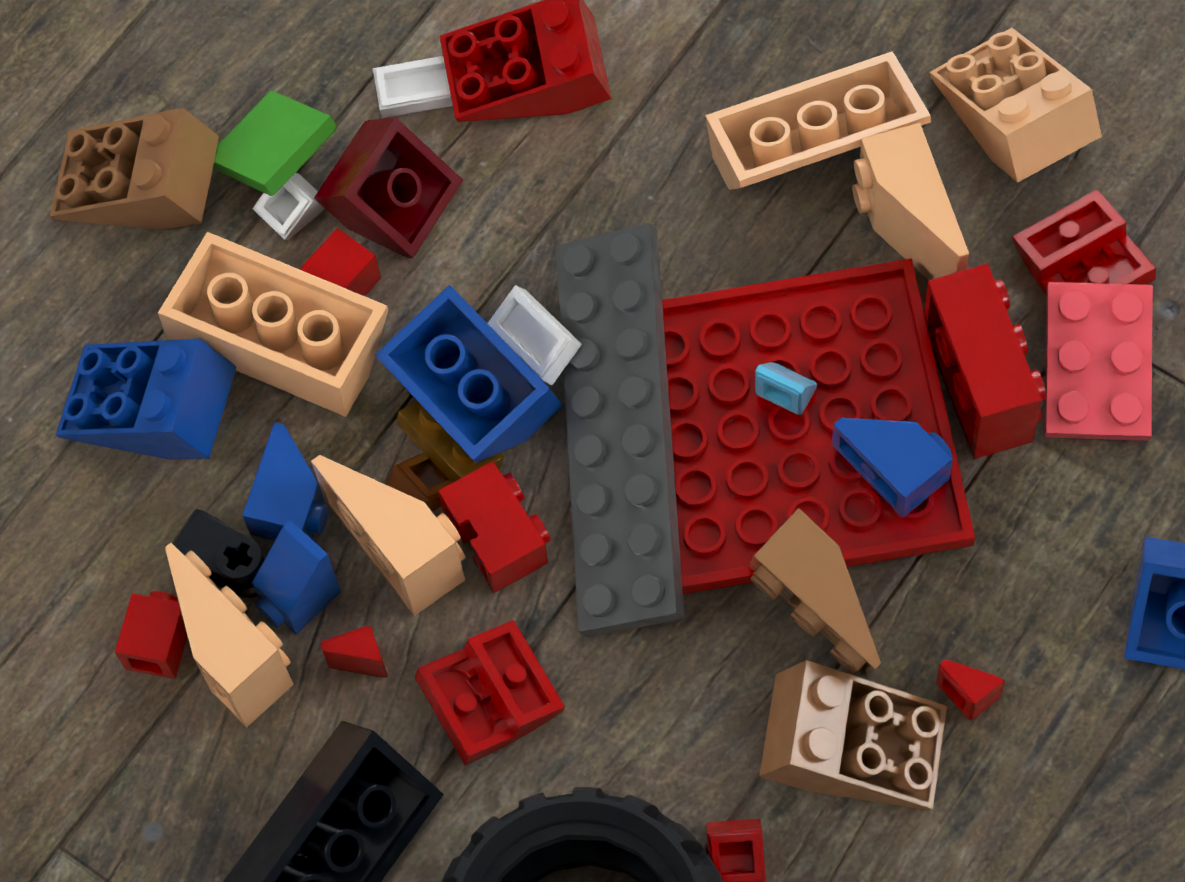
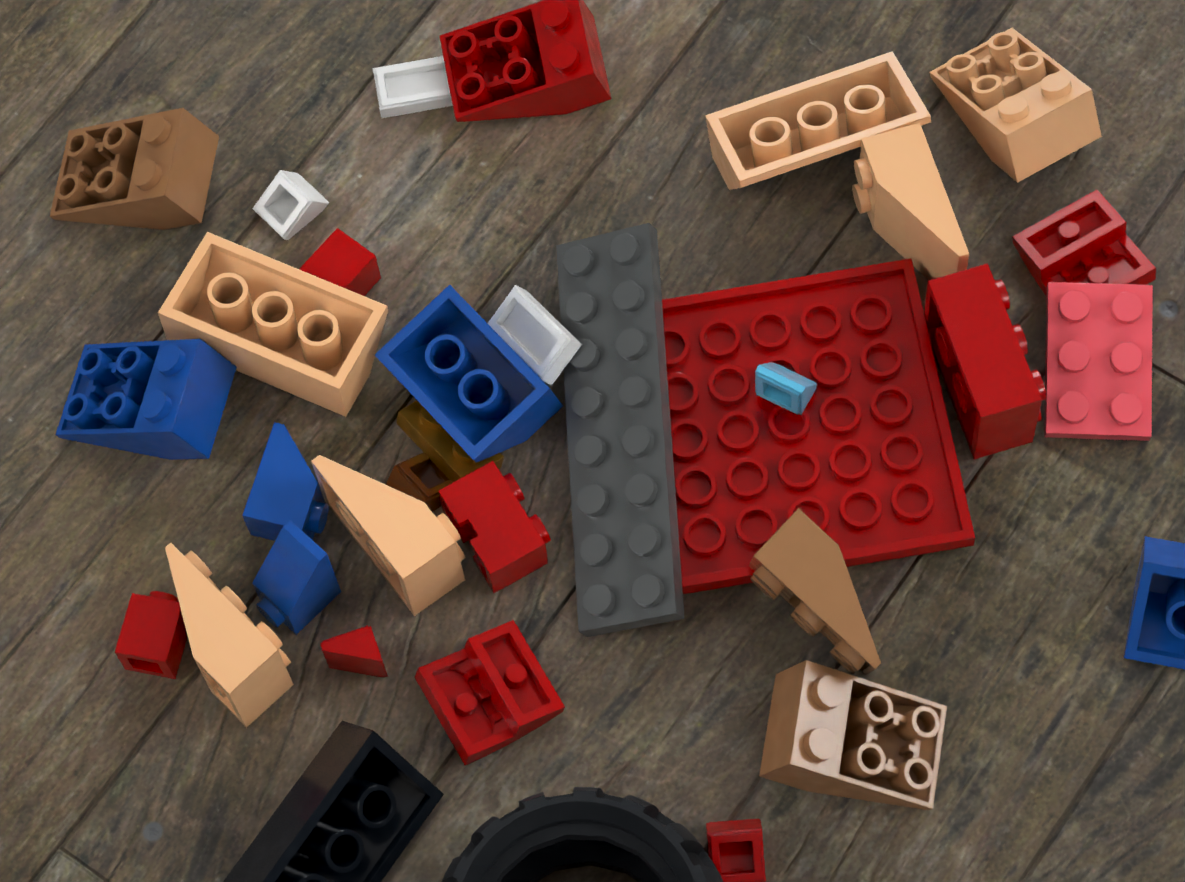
(225, 551): black piece -> none
(272, 142): bright green tile -> none
(389, 186): dark red slope -> none
(895, 458): blue slope -> none
(968, 687): red slope -> none

